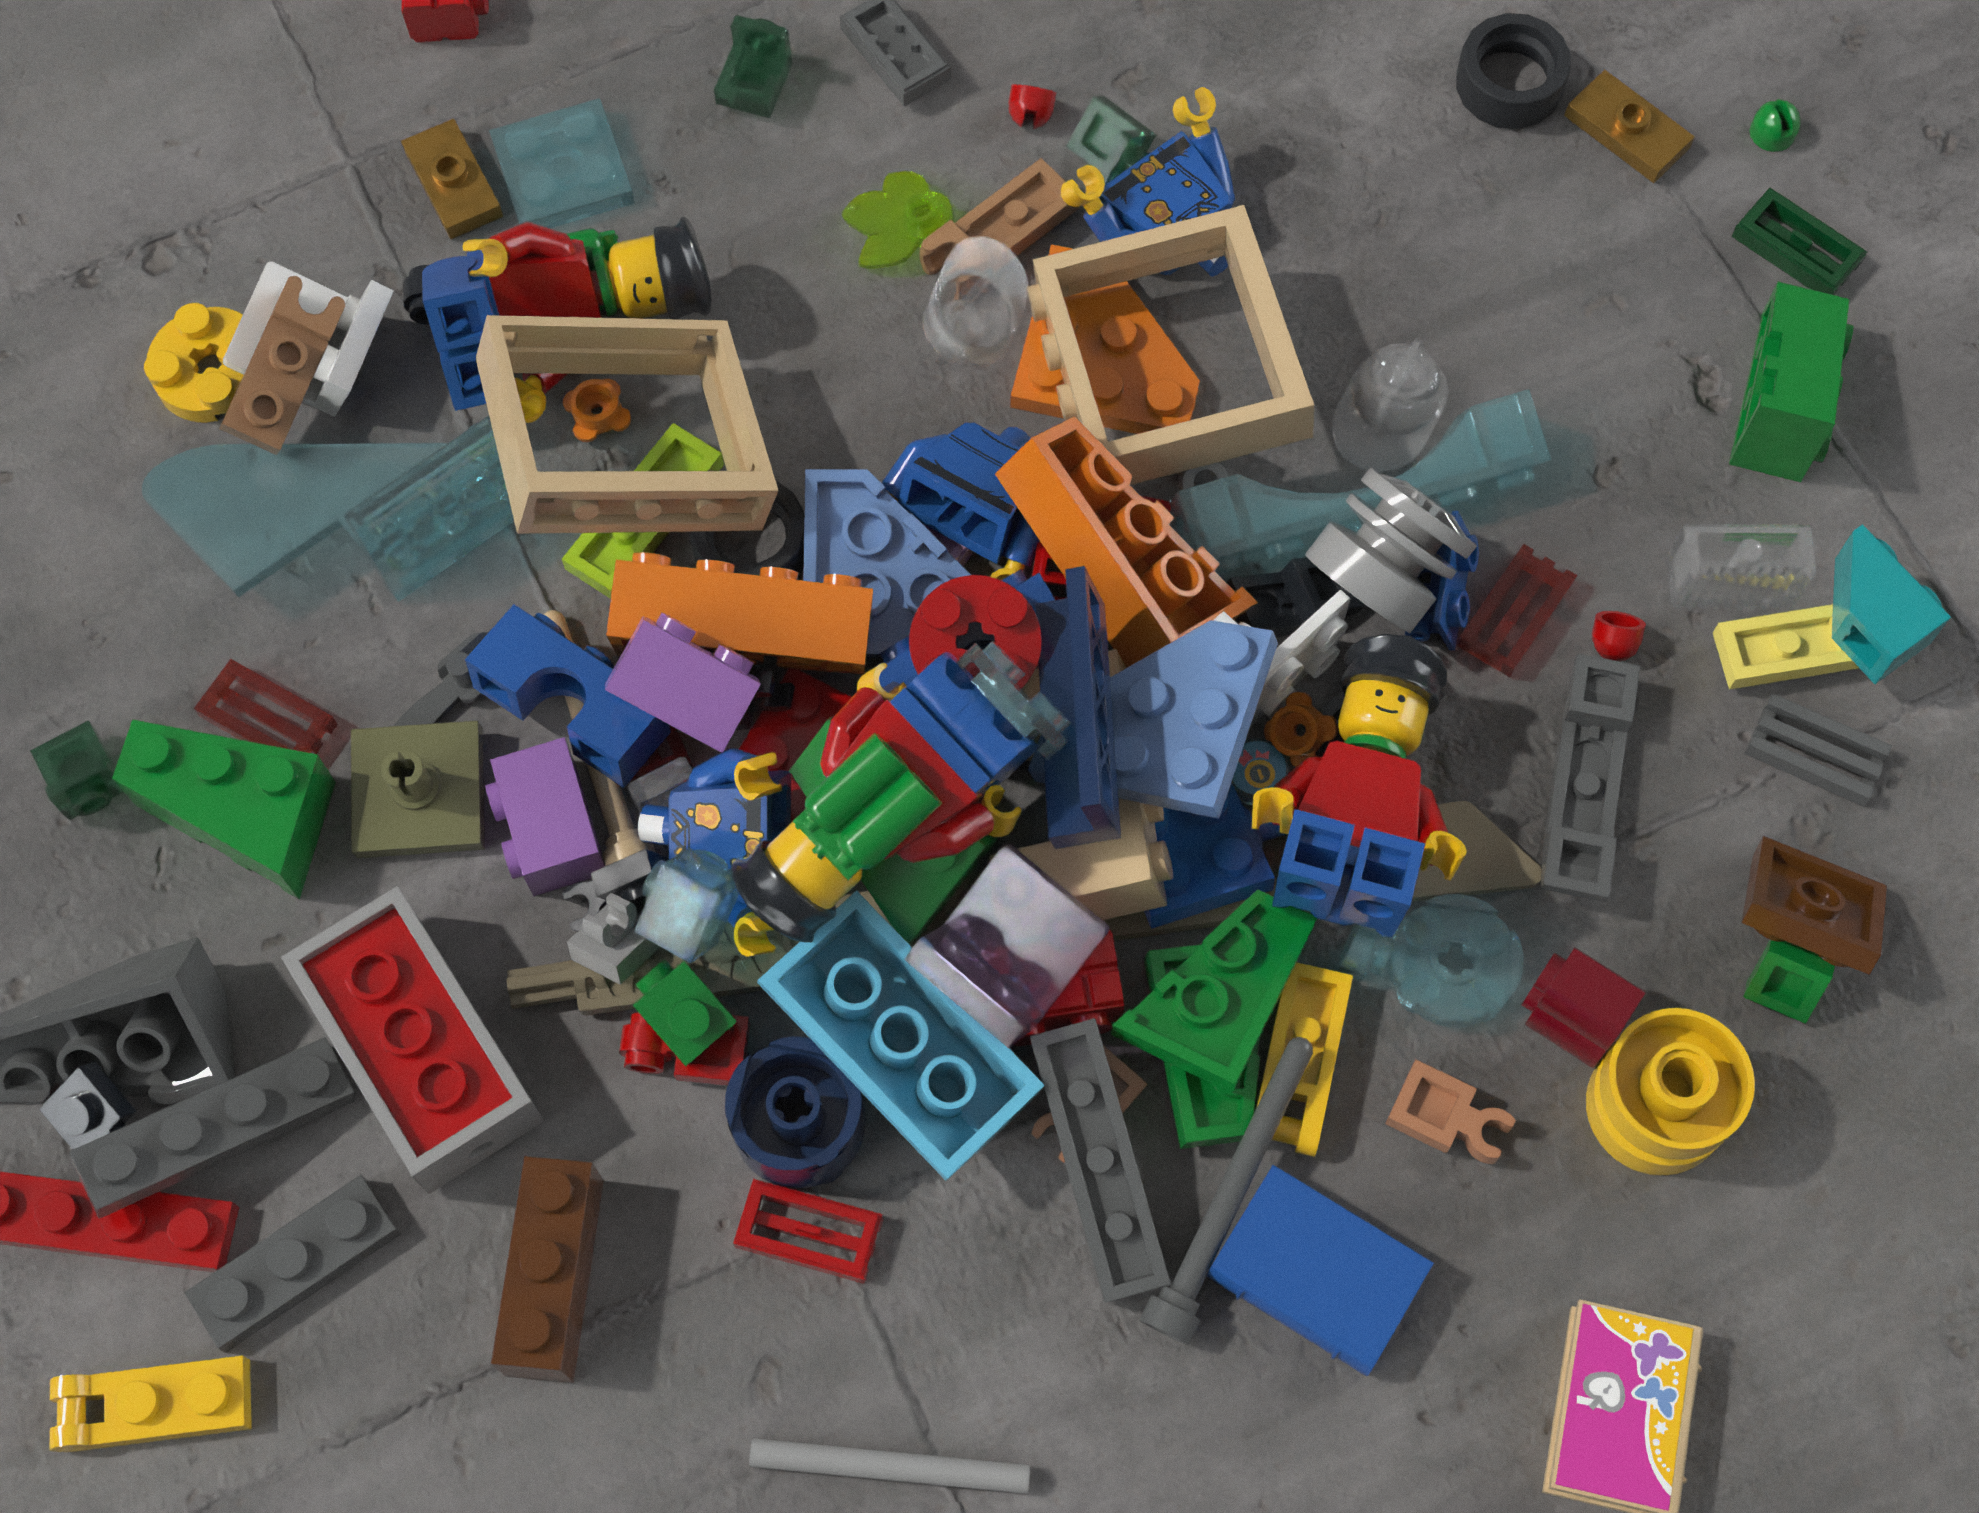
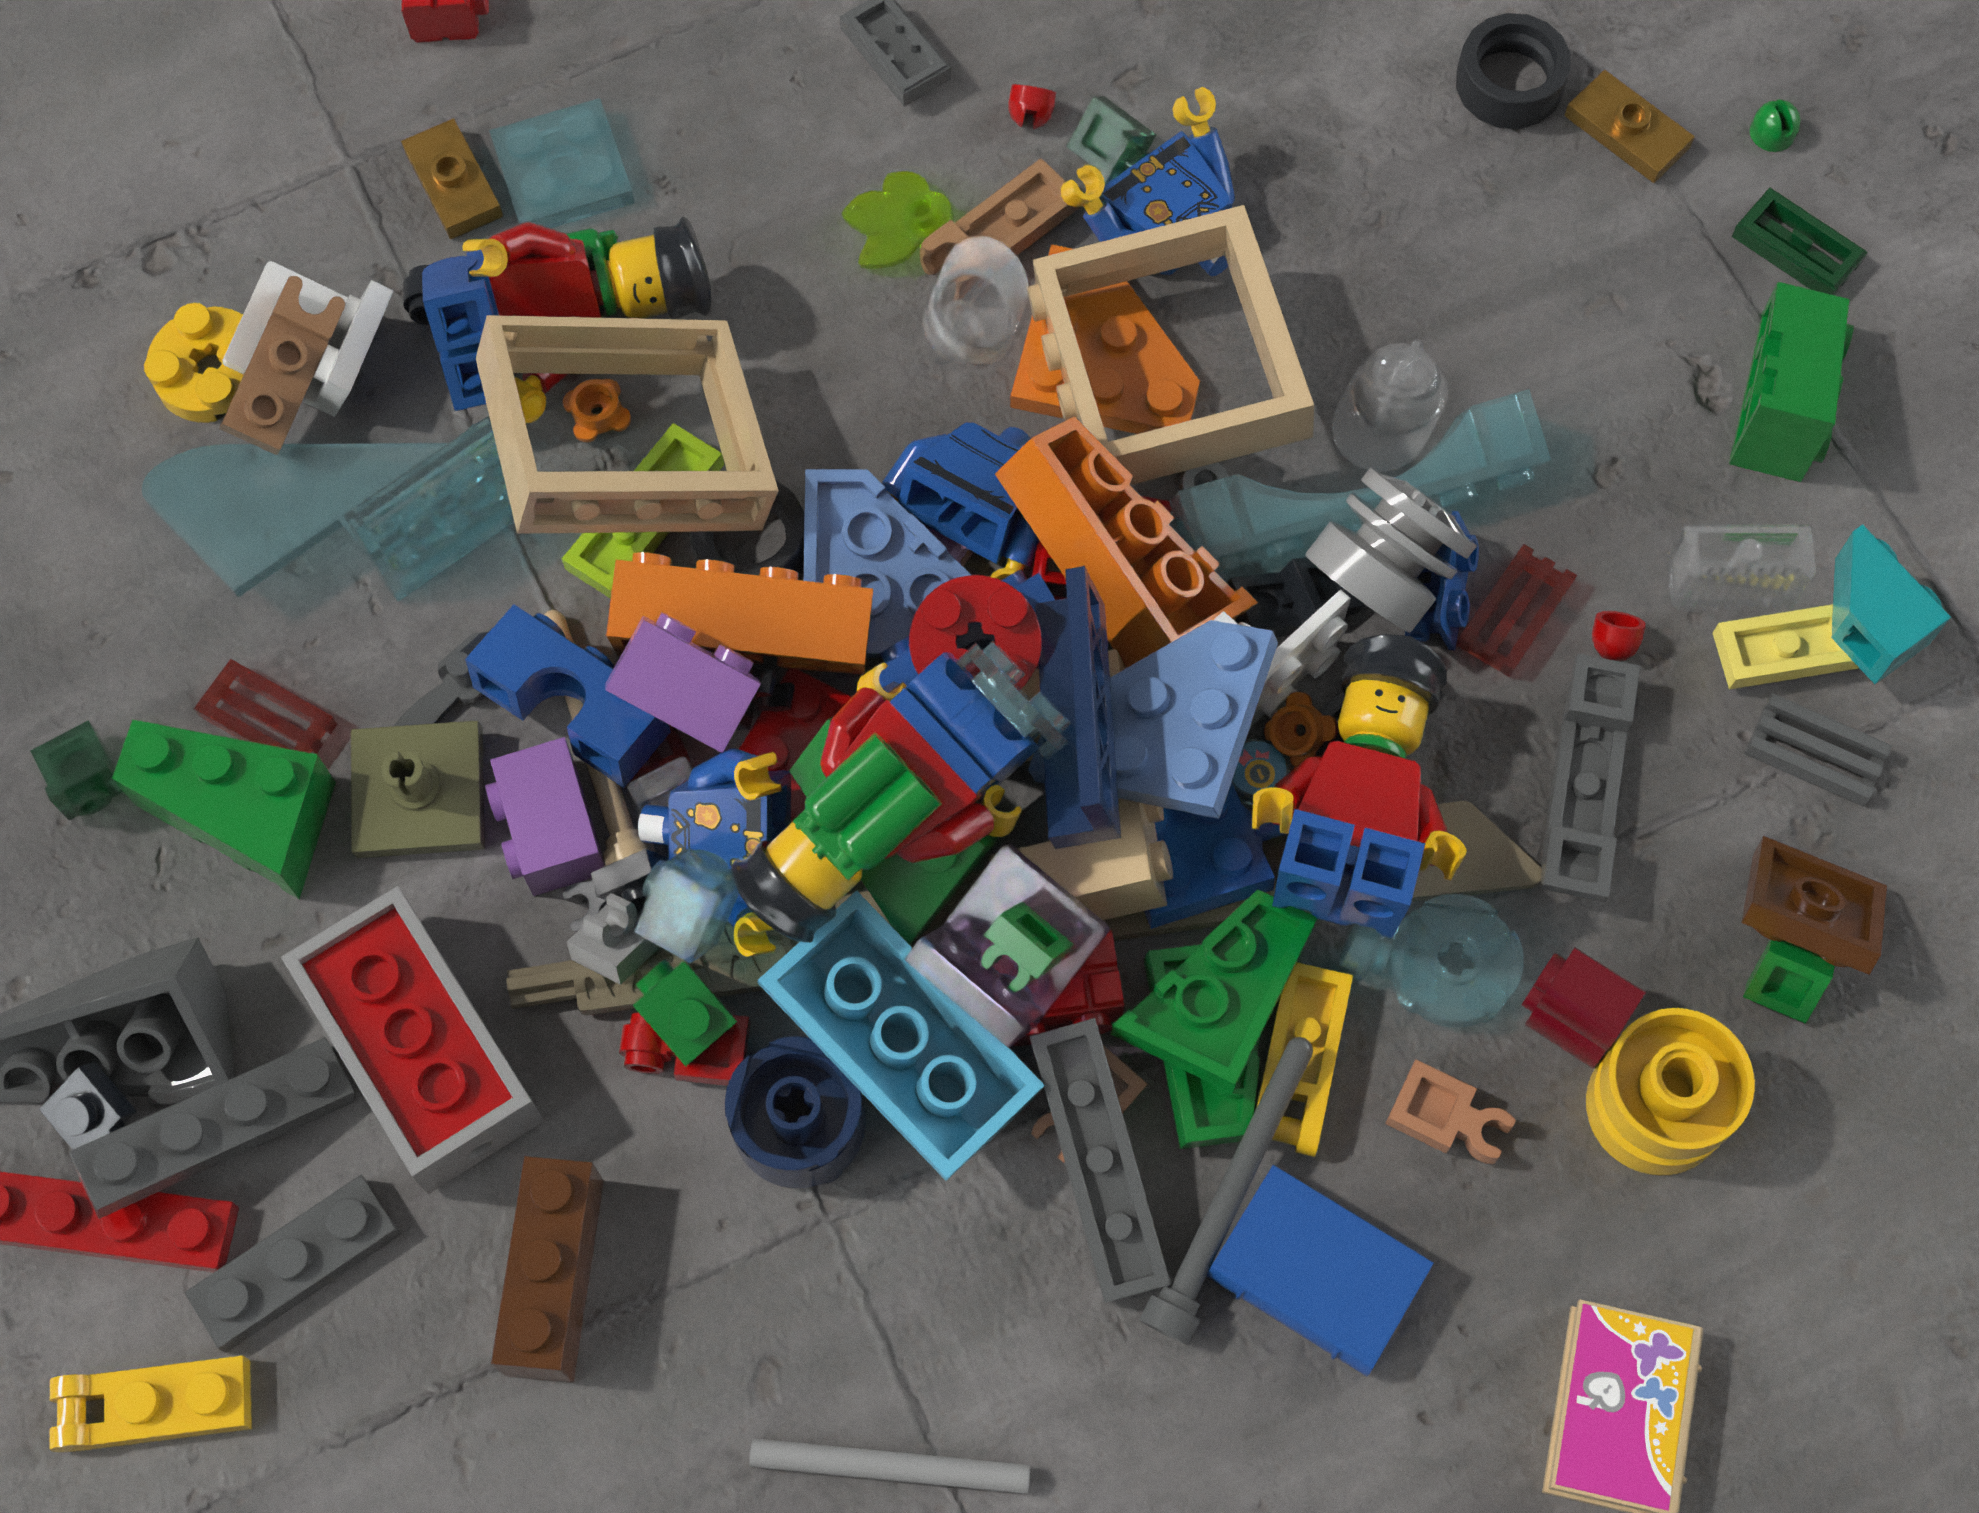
(754, 66): clear green bracket -> none
(863, 1246): red tile -> none
(1028, 941): none -> green tile

